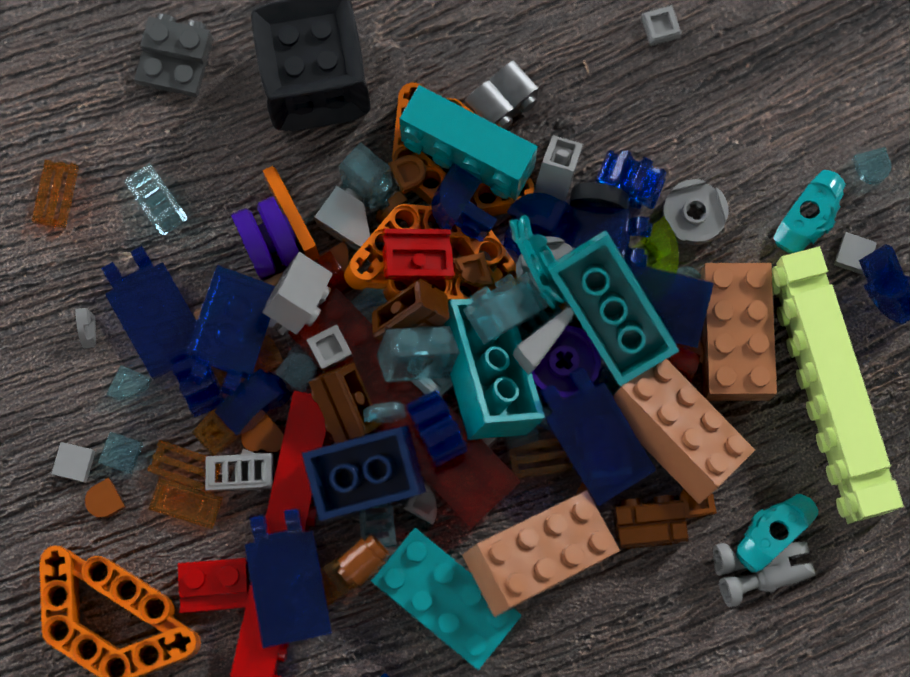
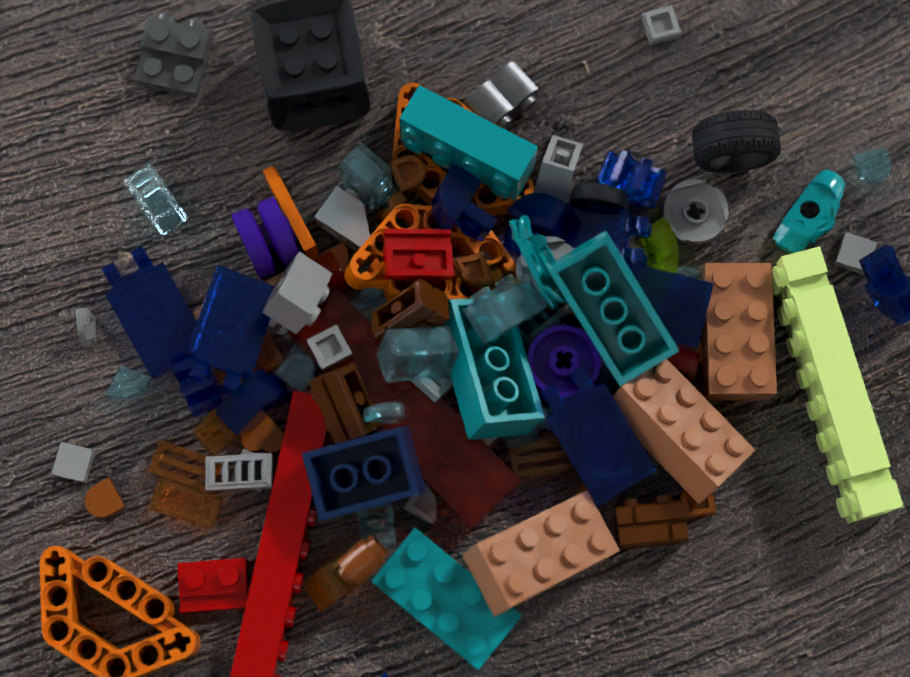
(60, 168): clear orange tile -> none
(120, 453): clear light blue tile -> none
(287, 582): clear blue tile -> none
(436, 427): clear blue gear -> none
(535, 347): light grey slope -> none
(736, 141): none -> black tyre
(759, 547): teal piece -> none
(775, 575): light grey piece -> none

